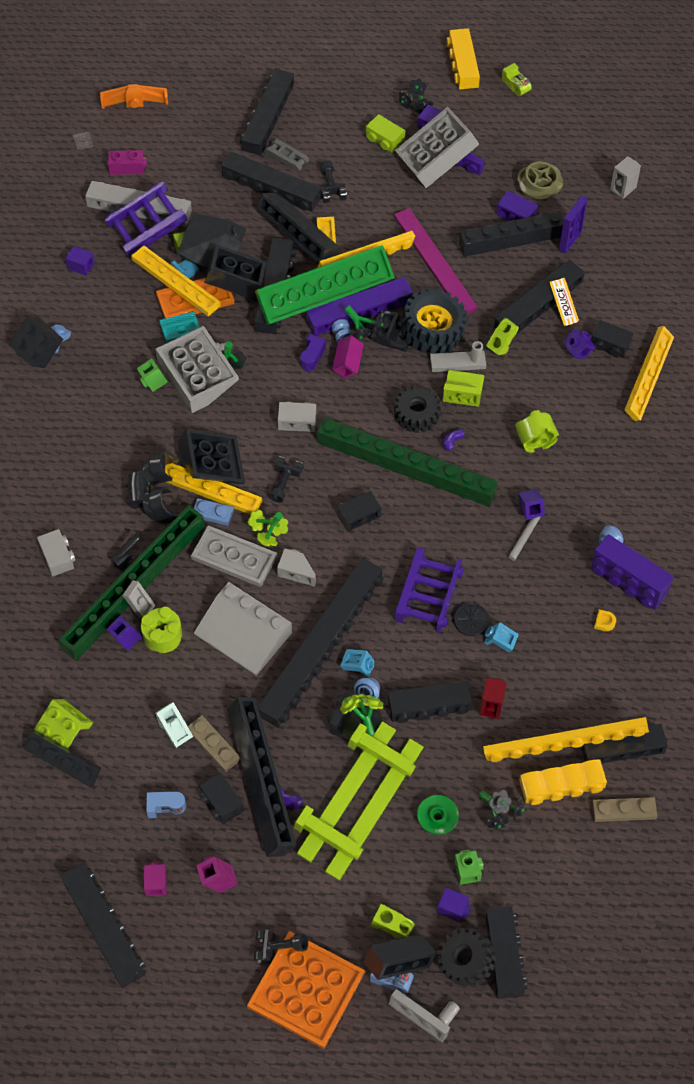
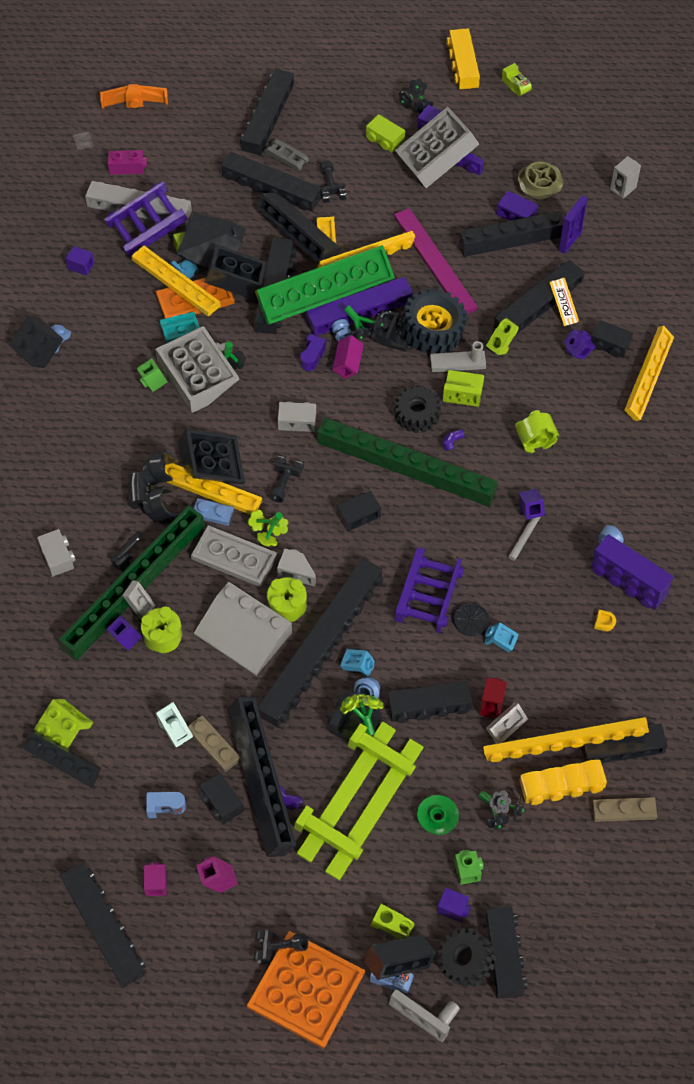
(287, 598): none -> lime brick
(507, 723): none -> light grey plate

